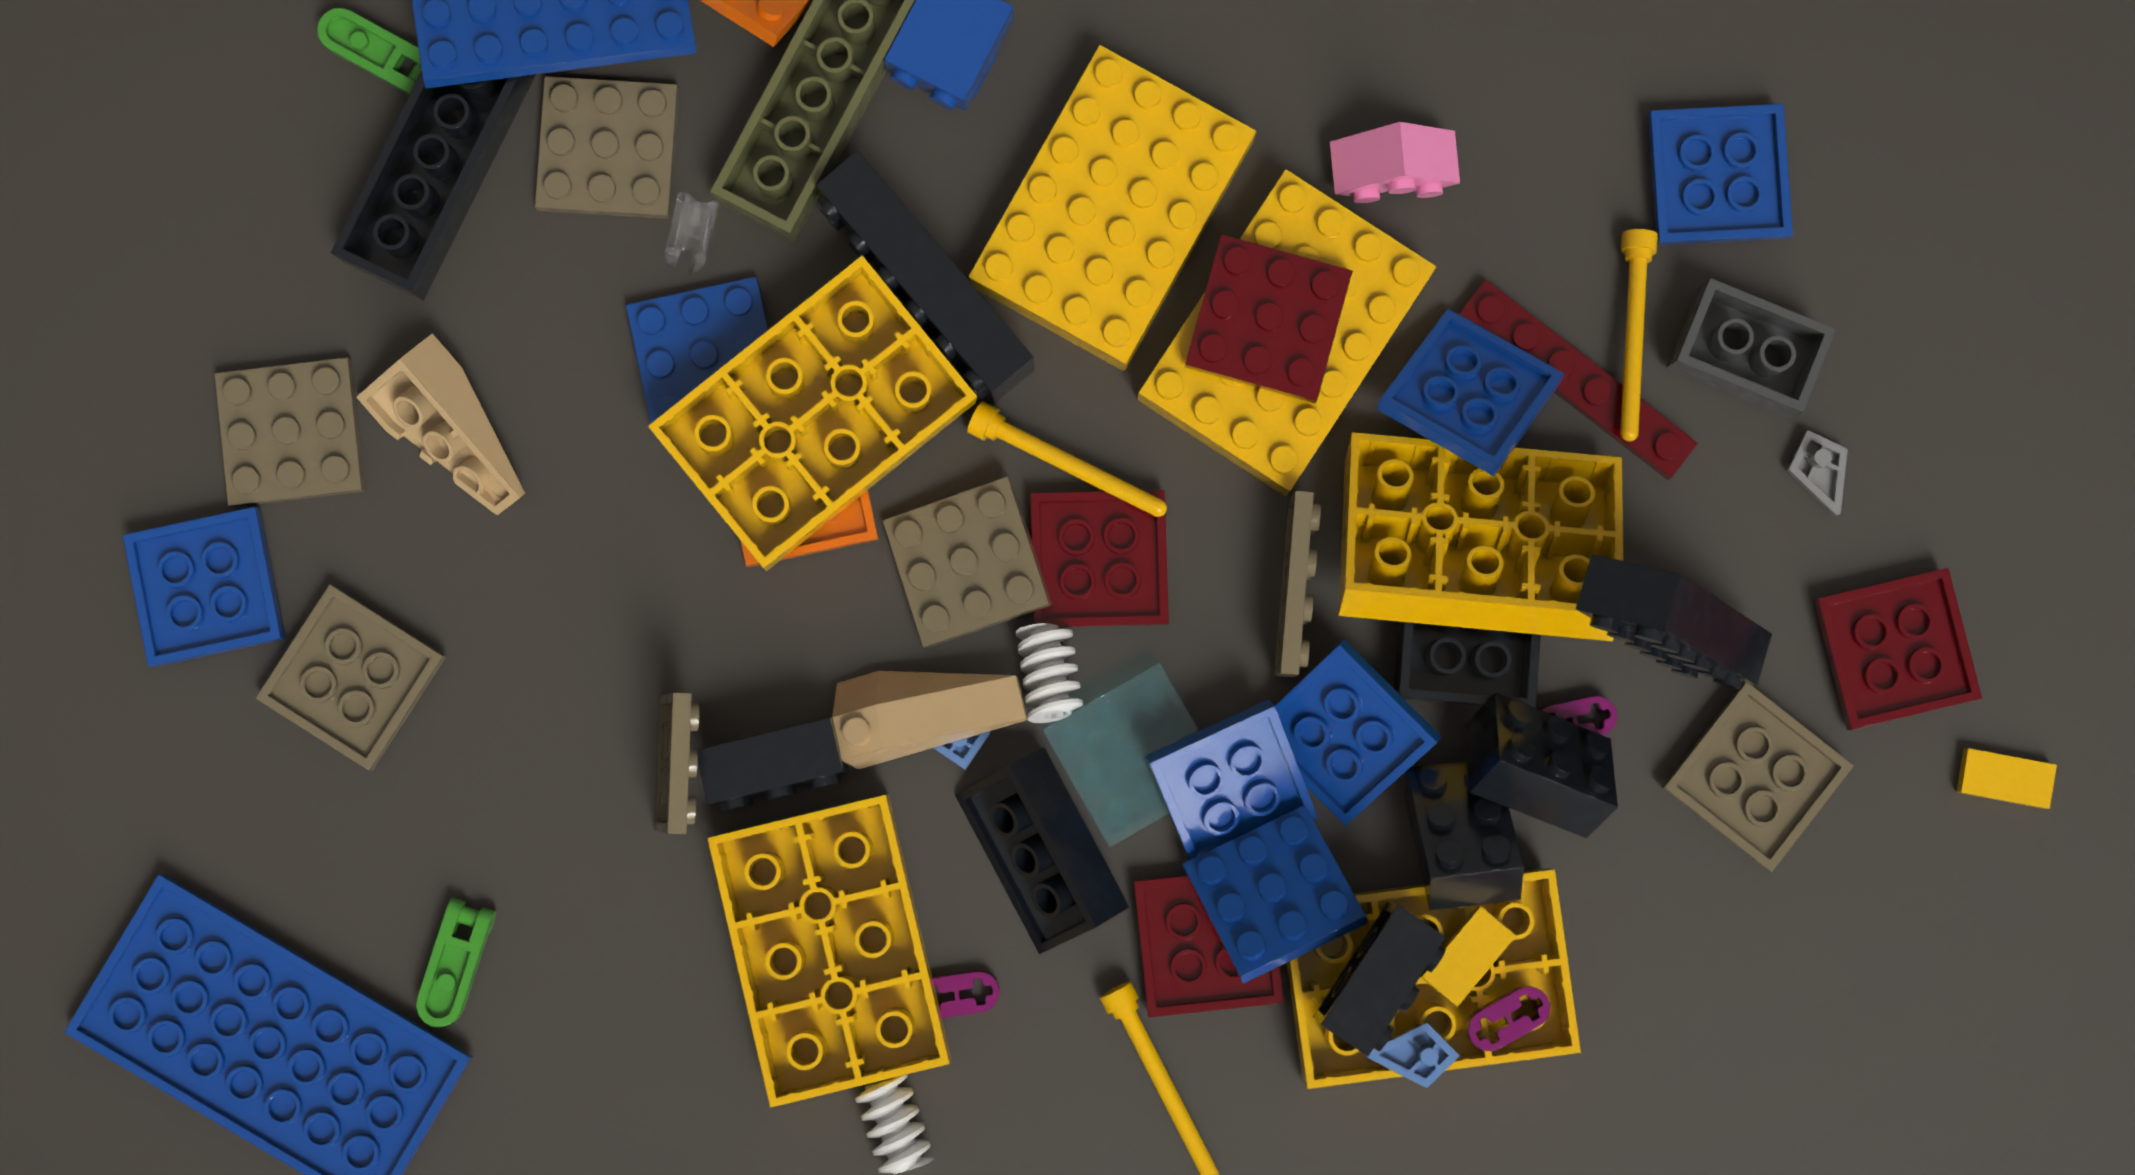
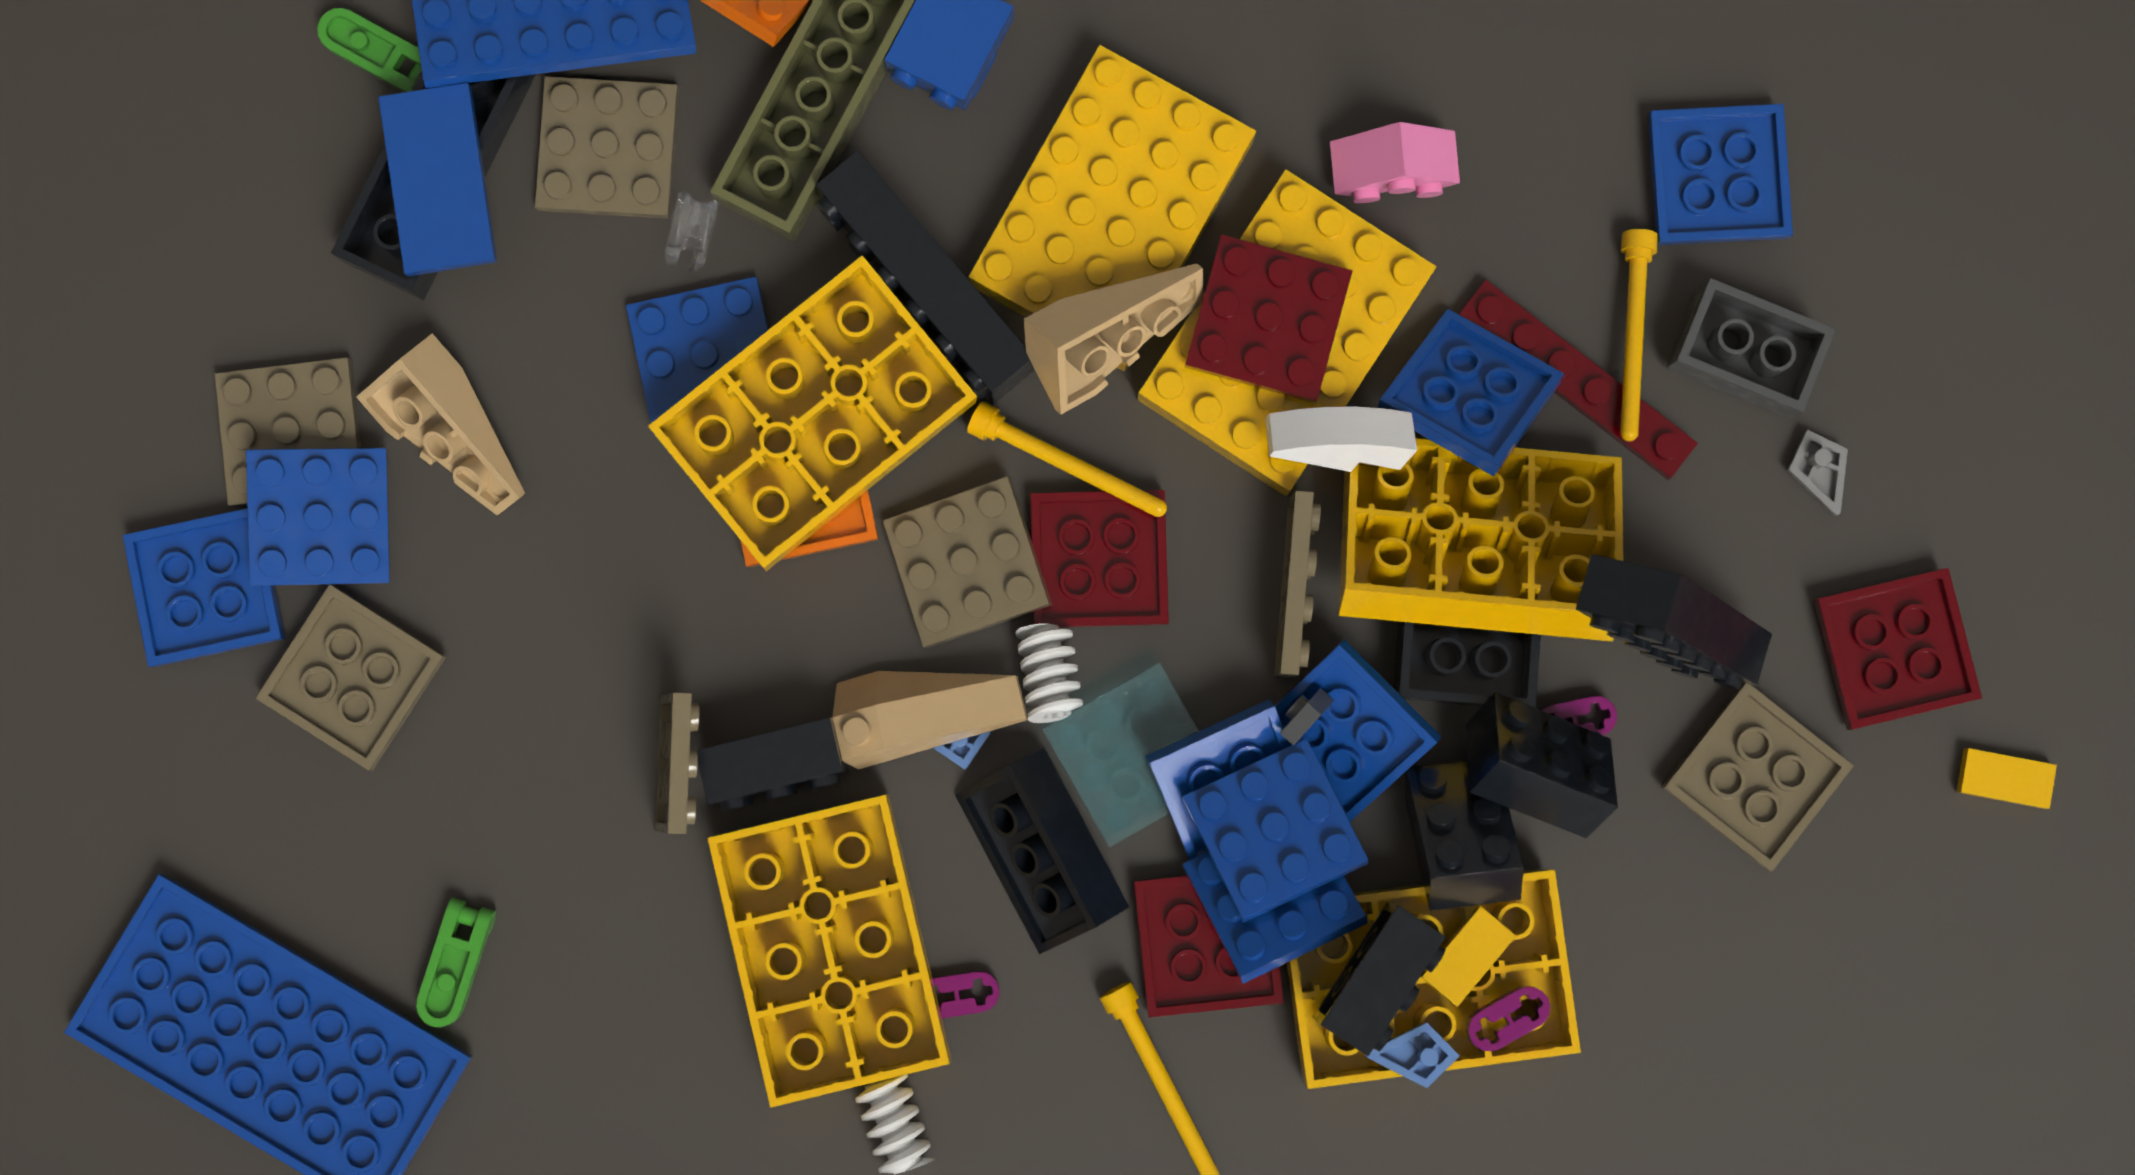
(317, 516): none -> blue plate
(437, 179): none -> blue tile
(1095, 331): none -> tan wedge
(1275, 830): none -> blue plate
(1304, 714): none -> dark grey plate
(1342, 436): none -> white slope

